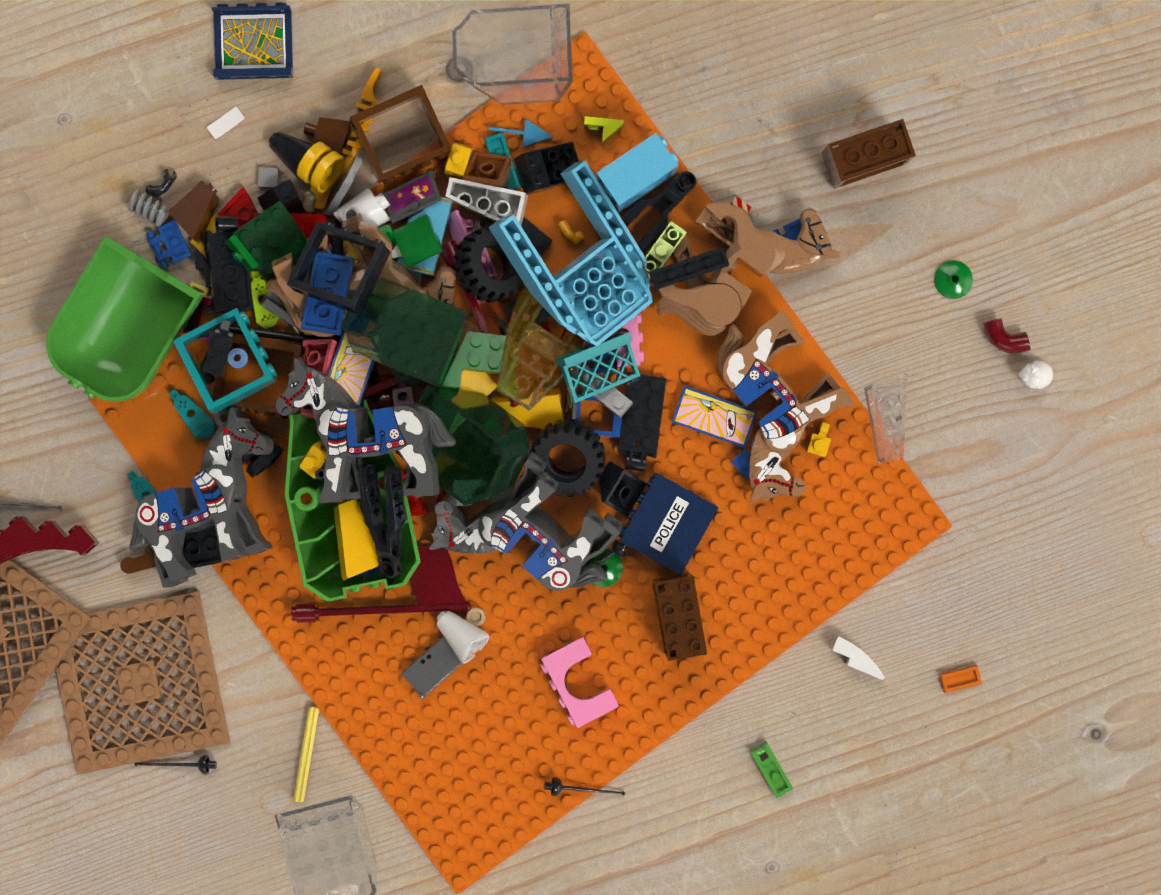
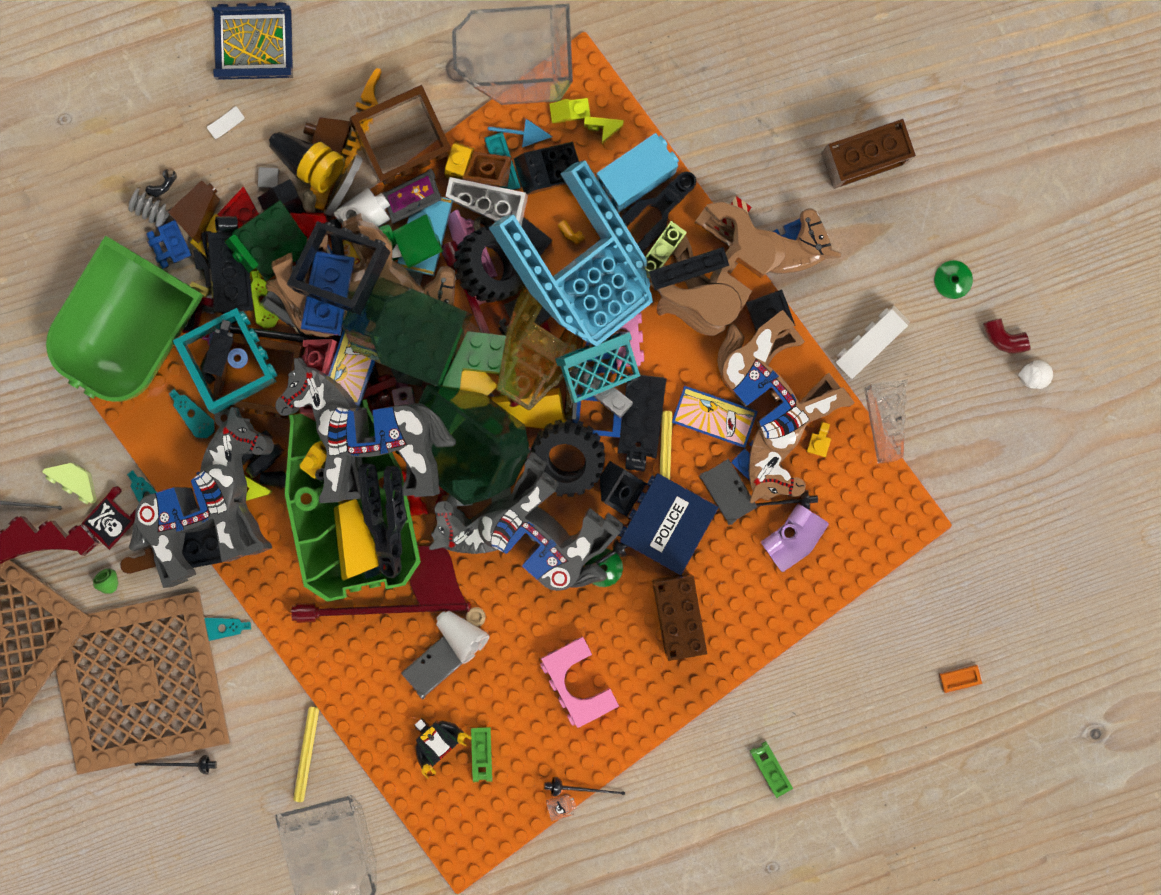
(74, 480): none -> yellowish green slope
(106, 581): none -> bright green cone
(108, 520): none -> flag
(213, 623): none -> teal piece
(255, 489): none -> neon yellow slope
(274, 479): none -> black cone
(436, 742): none -> torso
(481, 753): none -> bright green plate
(561, 807): none -> clear brick
(569, 110): none -> neon yellow slope
(666, 437): none -> light yellow axle
(728, 491): none -> dark grey door
(766, 307): none -> black plate
(804, 500): none -> black sword
(807, 529): none -> lavender panel
(856, 657): white slope -> none
(871, 343): none -> white wedge

